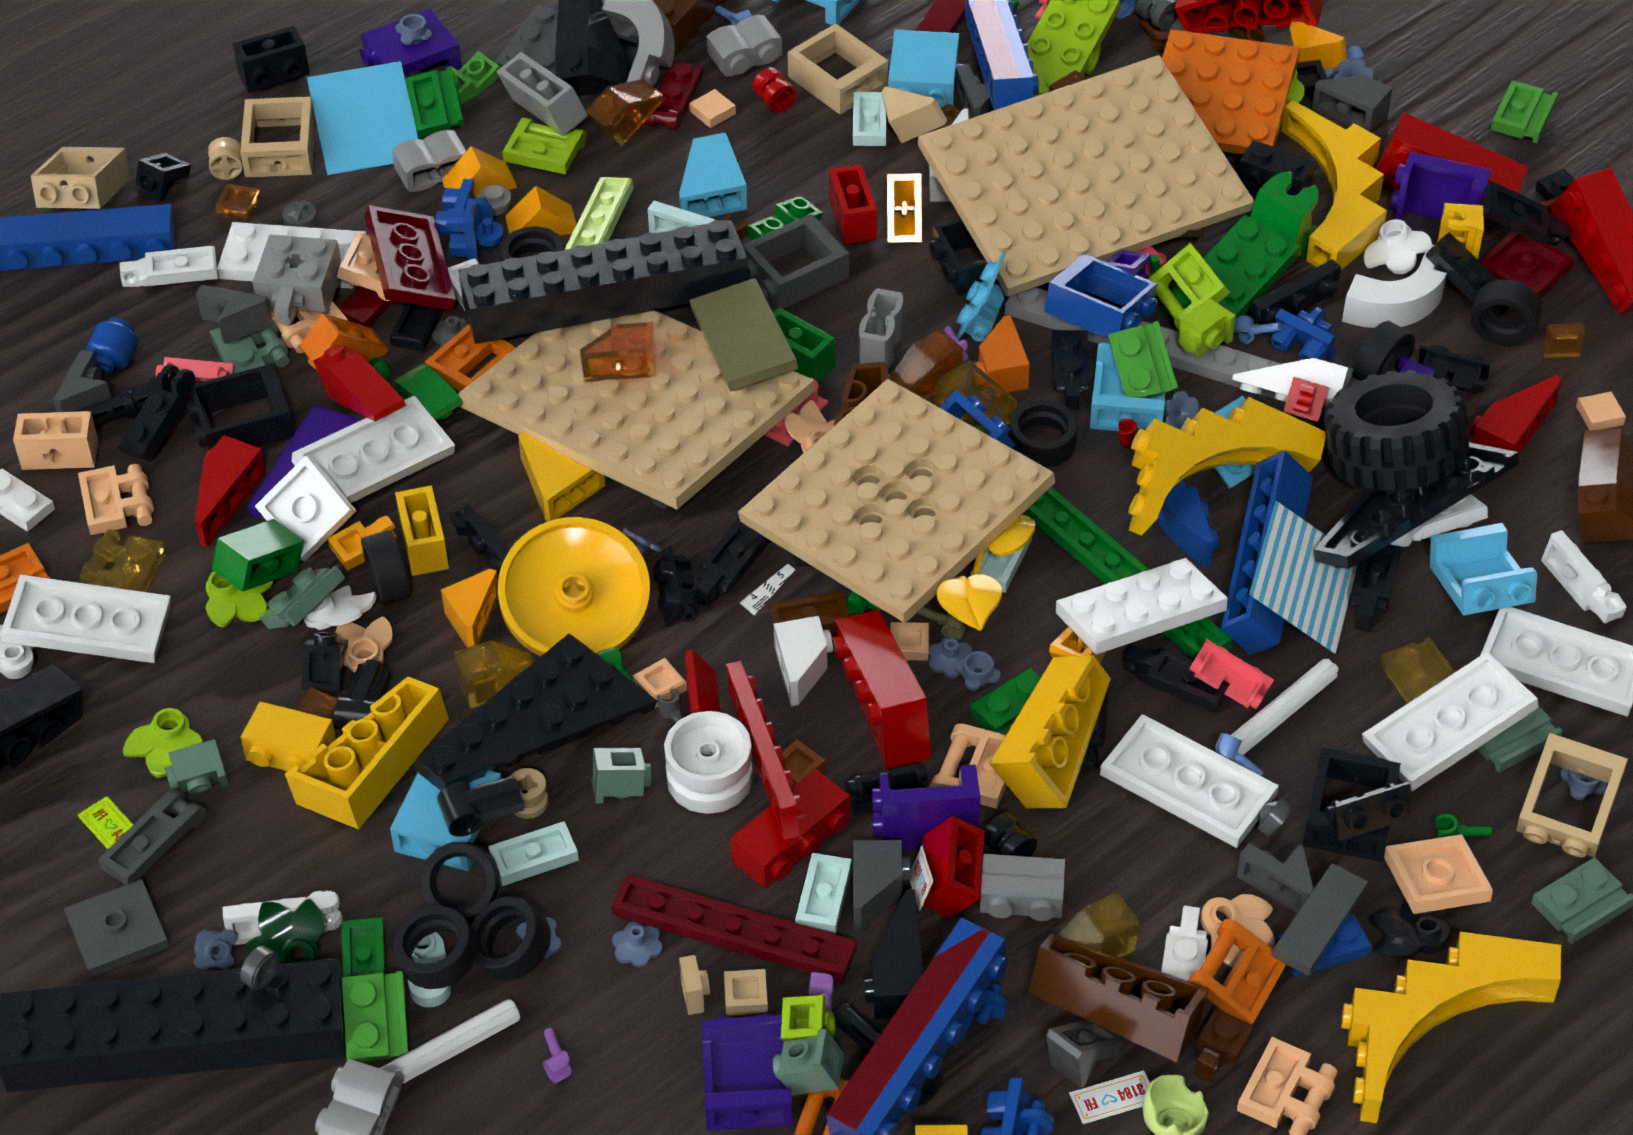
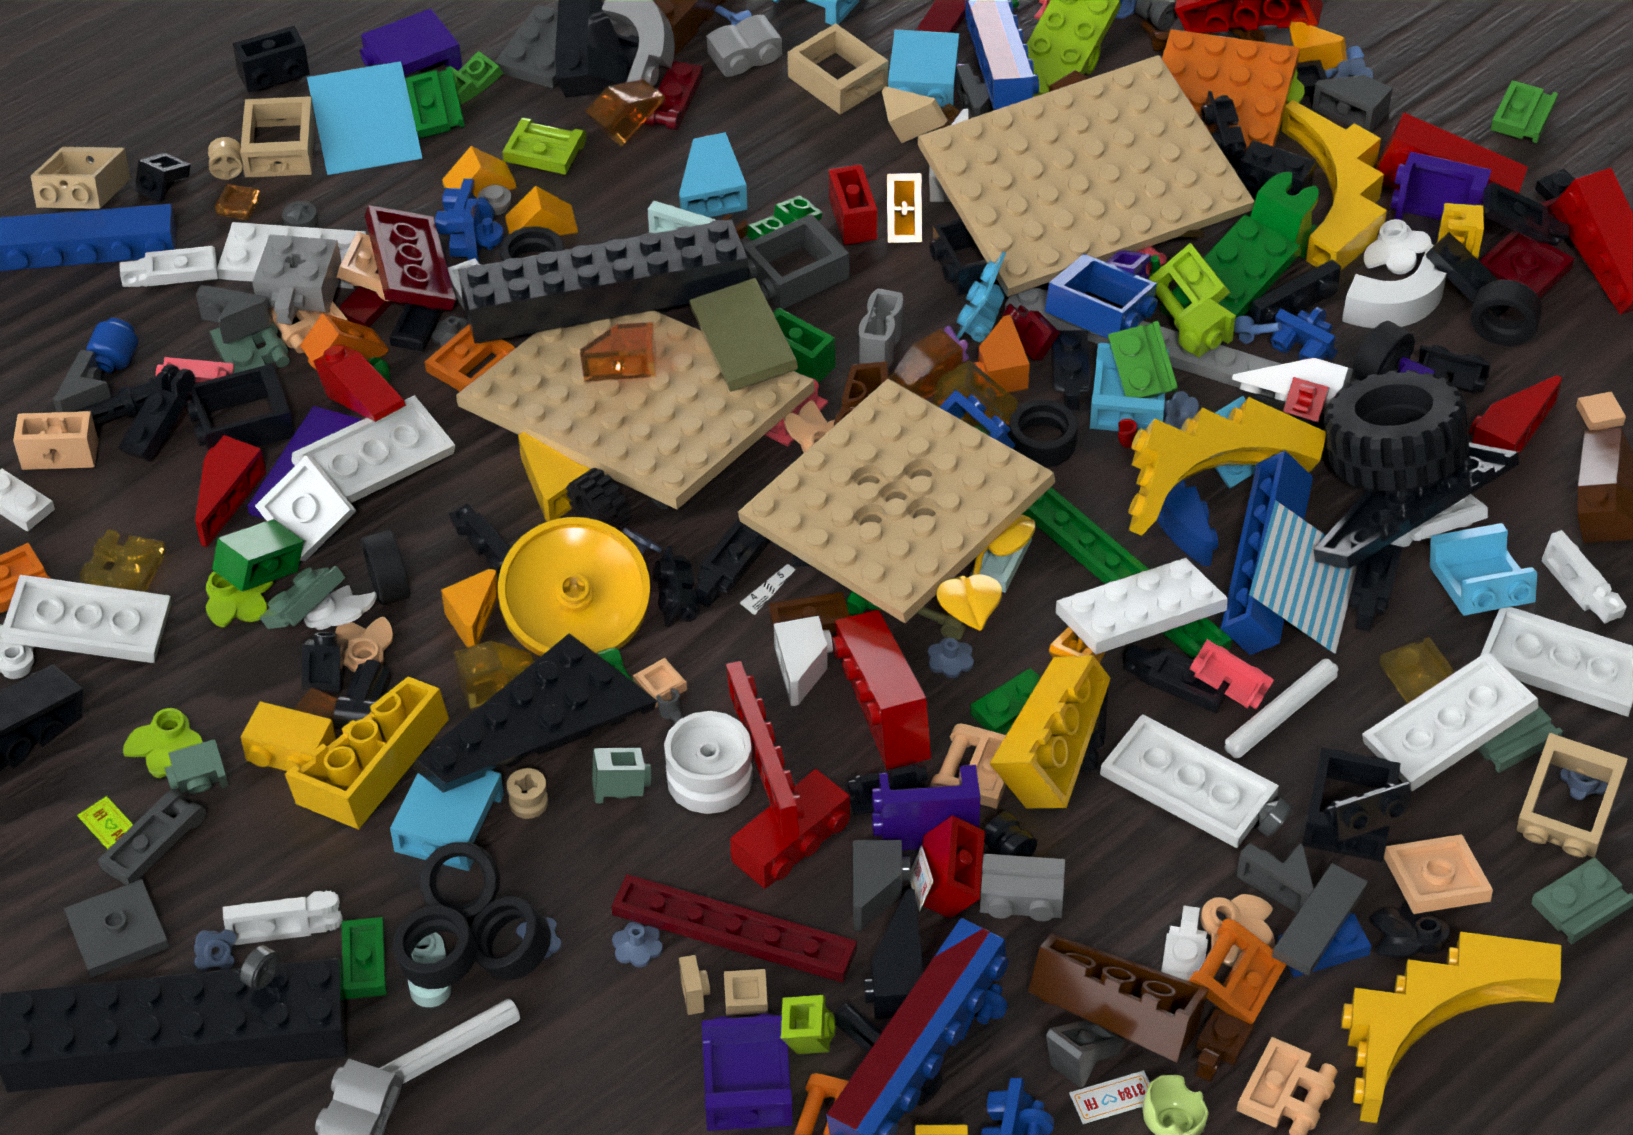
(103, 501): light nougat plate -> none
(287, 929): dark green plate -> none
(347, 542): light orange plate -> none
(375, 1016): bright green plate -> none
(413, 29): sand blue plate -> none
(422, 530): yellow brick -> none
(427, 161): light grey brick -> none
(430, 390): green slope -> none
(469, 807): black piece -> none
(534, 853): light aqua plate -> none
(542, 93): light grey brick -> none
(558, 1065): medium lavender hand -> none
(598, 499): none -> black tyre
(601, 212): yellowish green tile -> none
(701, 684): red slope -> none
(712, 108): light nougat tile -> none
(774, 90): red wheel -> none
(802, 761): dark orange plate -> none
(809, 1064): sand green brick -> none
(822, 985): medium lavender hand -> none
(824, 892): light aqua plate -> none
(869, 119): light aqua plate -> none
(912, 639): light nougat tile -> none
(977, 670): sand blue plate -> none
(1033, 330): none -> dark red plate
(1105, 926): clear yellow slope -> none
(1218, 116): none -> black hinge
(1228, 748): medium blue hand -> none
(1448, 826): green hand -> none
(1563, 340): clear orange tile -> none

